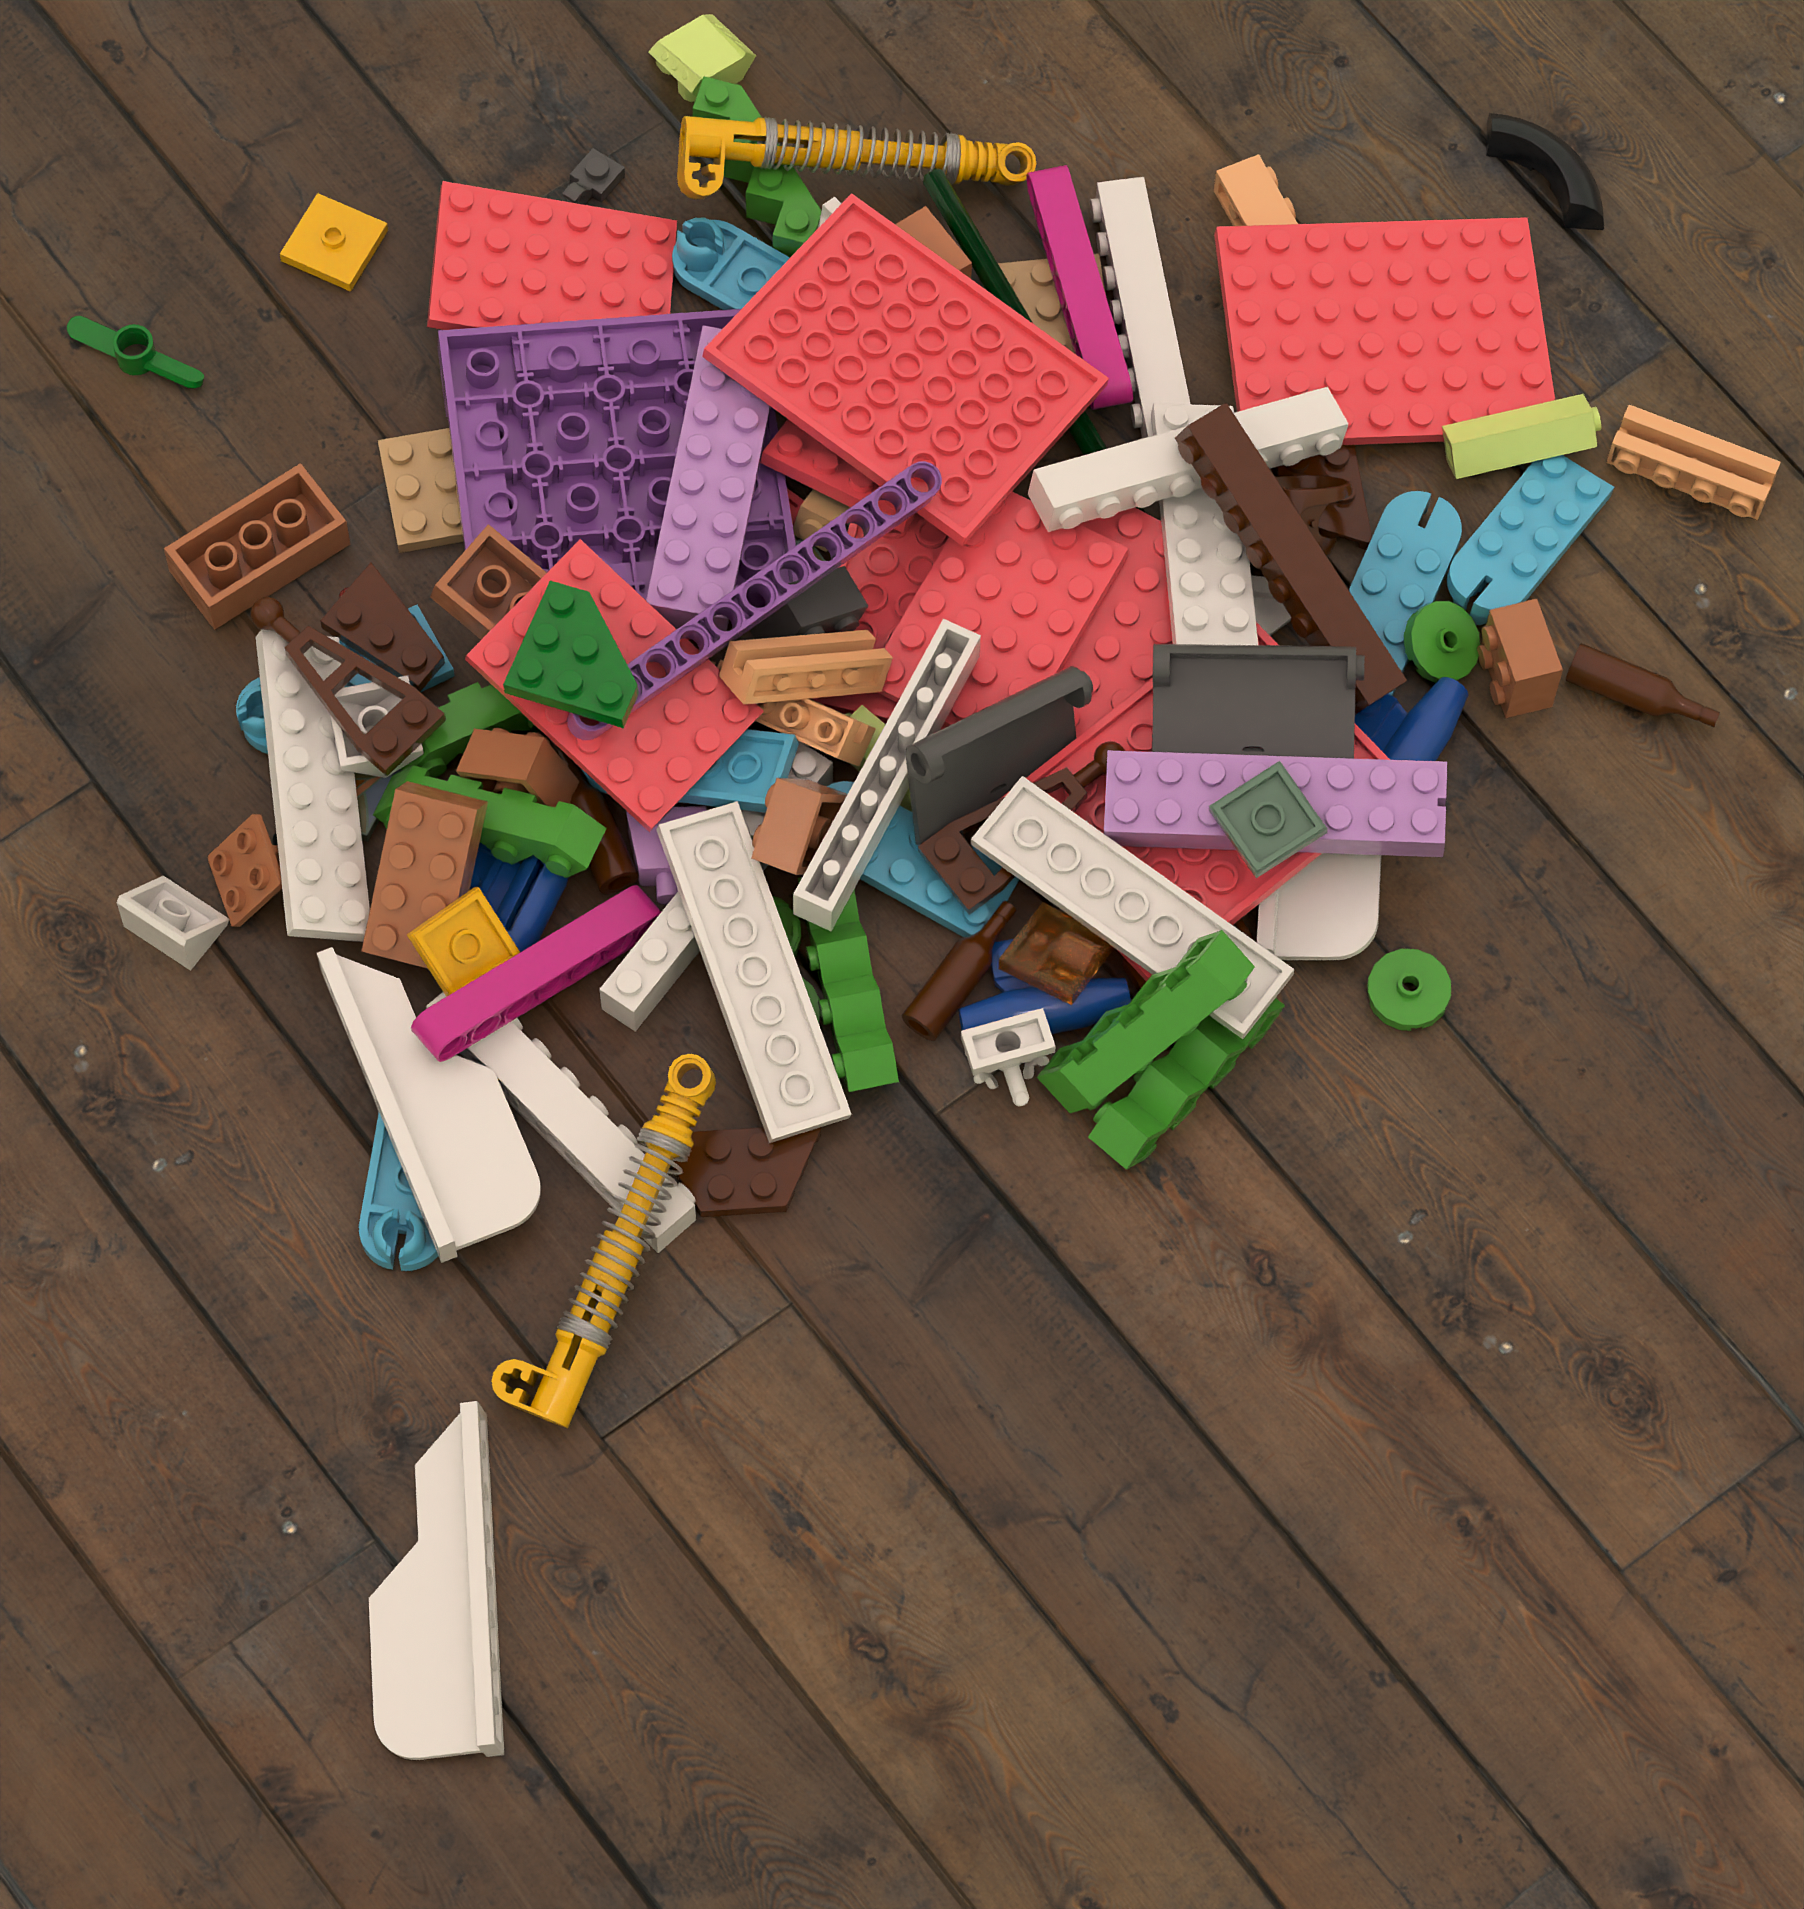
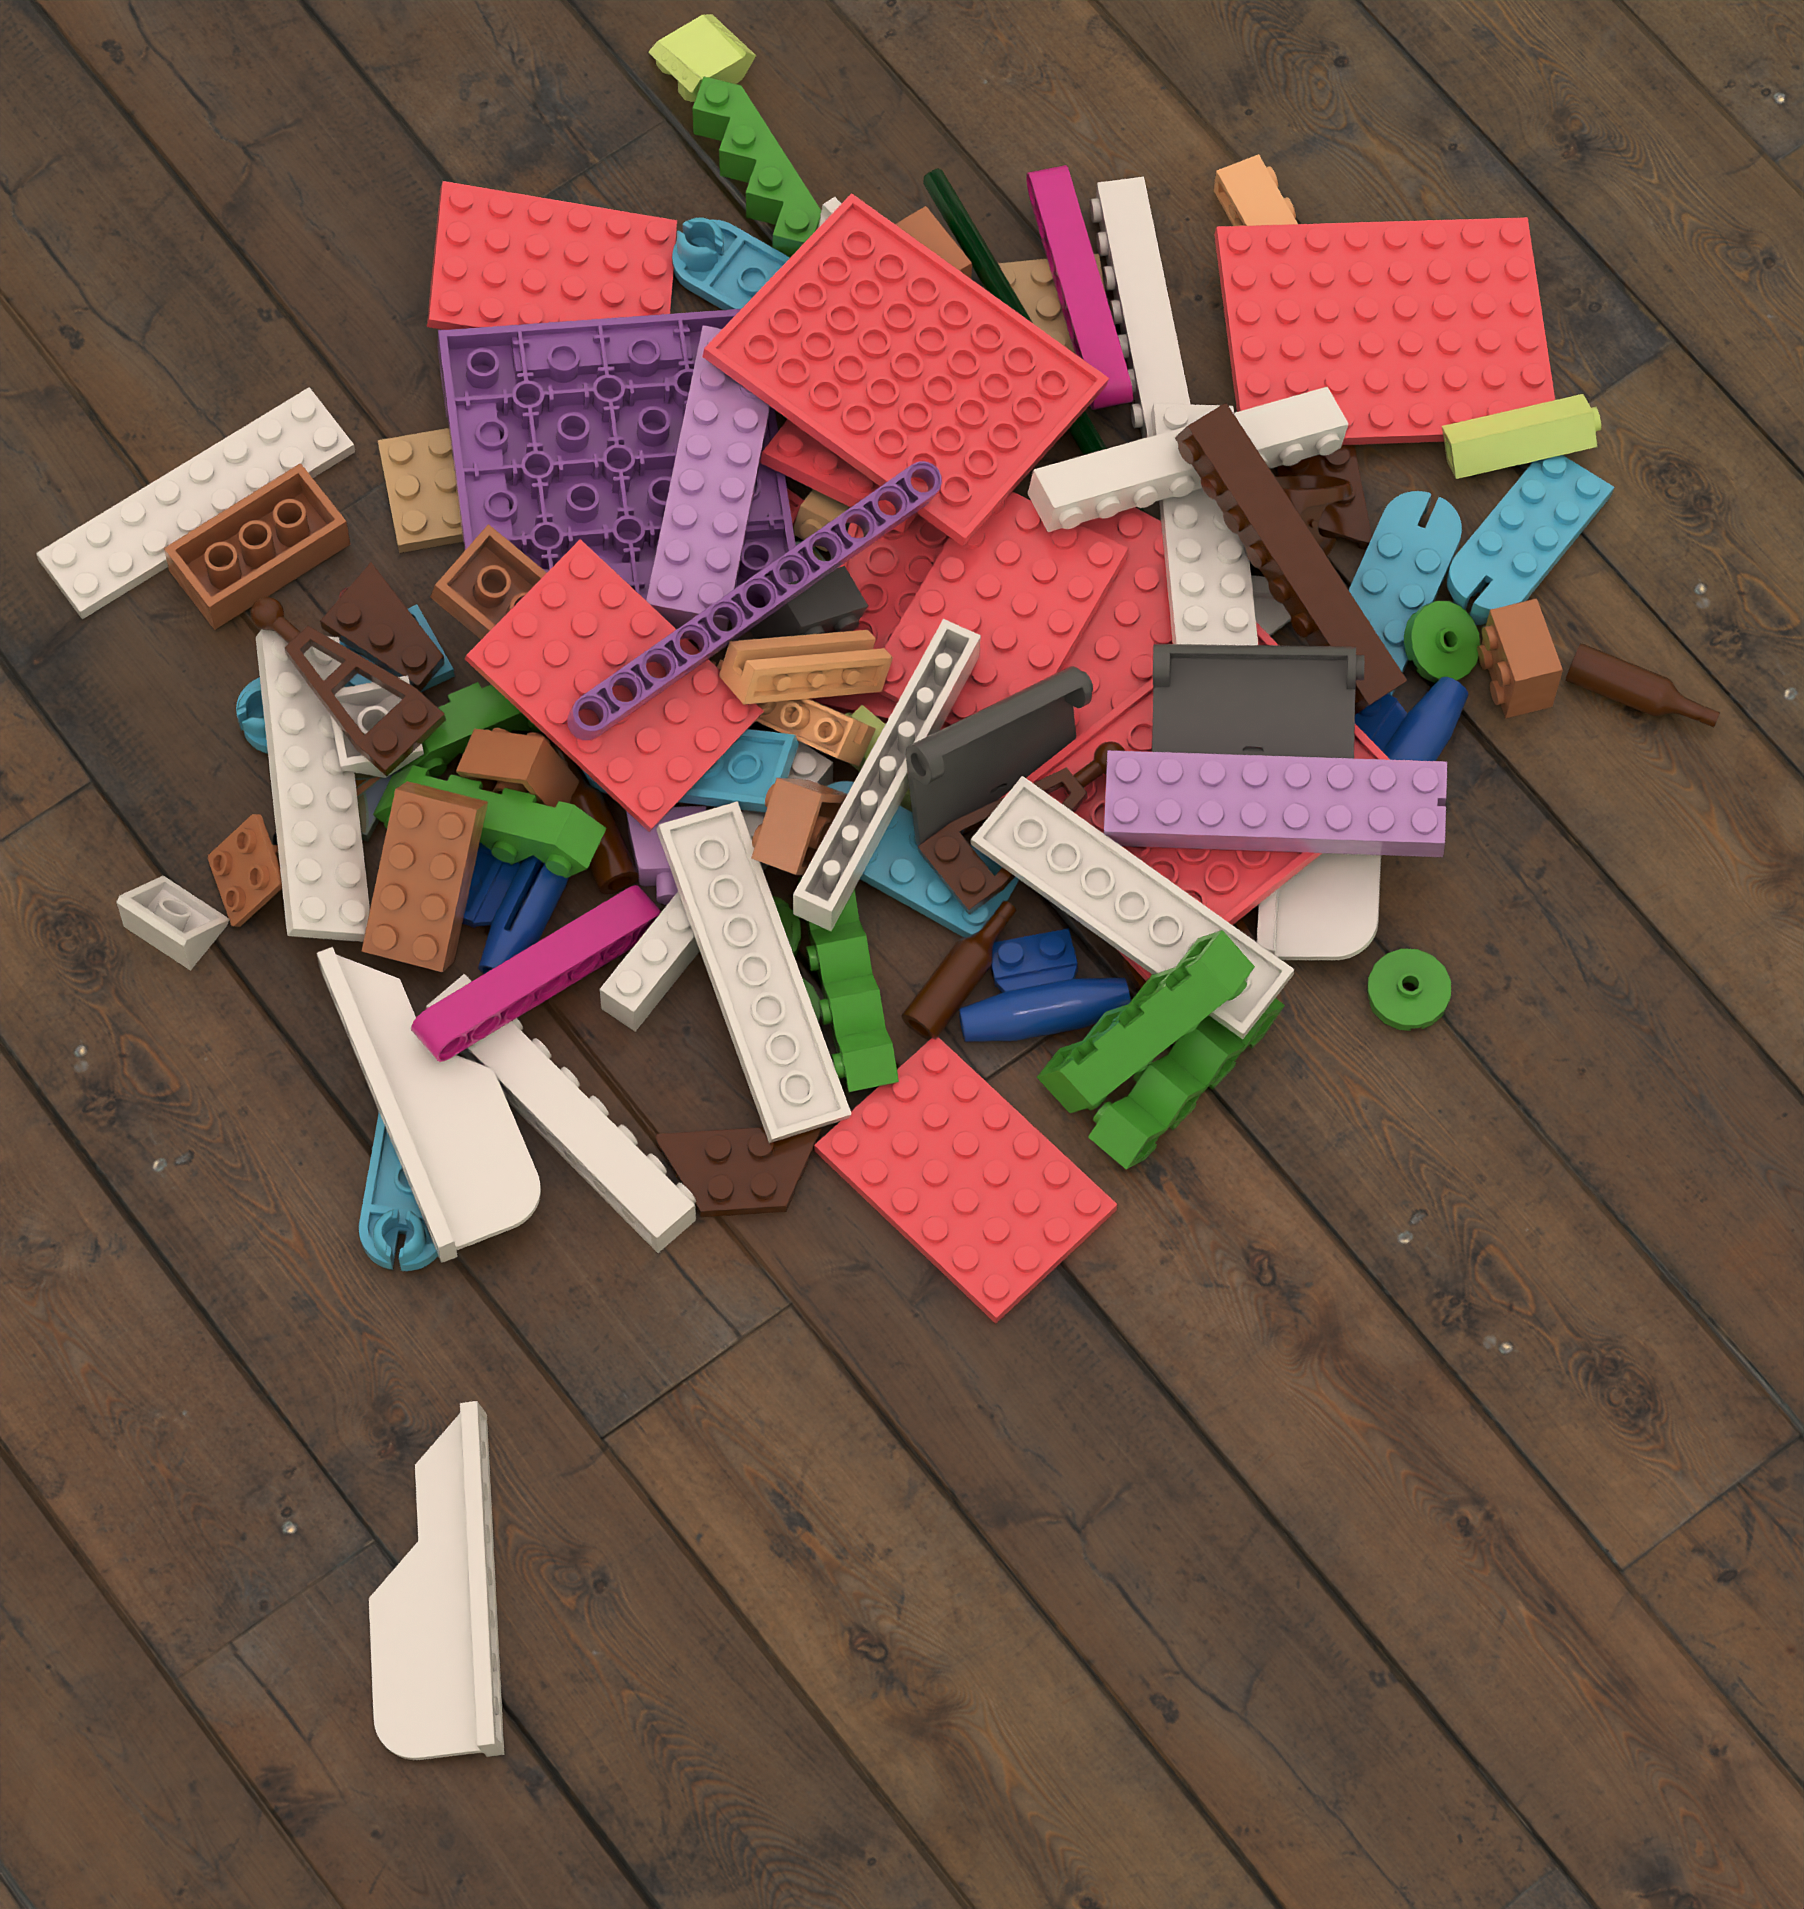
(115, 342): green piece -> none
(129, 539): none -> white plate
(334, 242): yellow plate -> none
(463, 941): yellow plate -> none
(572, 660): green plate -> none
(593, 178): dark grey plate -> none
(615, 1258): yellow piece -> none
(837, 150): yellow piece -> none
(966, 1179): none -> coral plate
(1007, 1045): white piece -> none
(1055, 954): clear orange plate -> none
(1268, 819): sand green tile -> none
(1555, 160): black brick -> none
(1693, 462): light nougat brick -> none

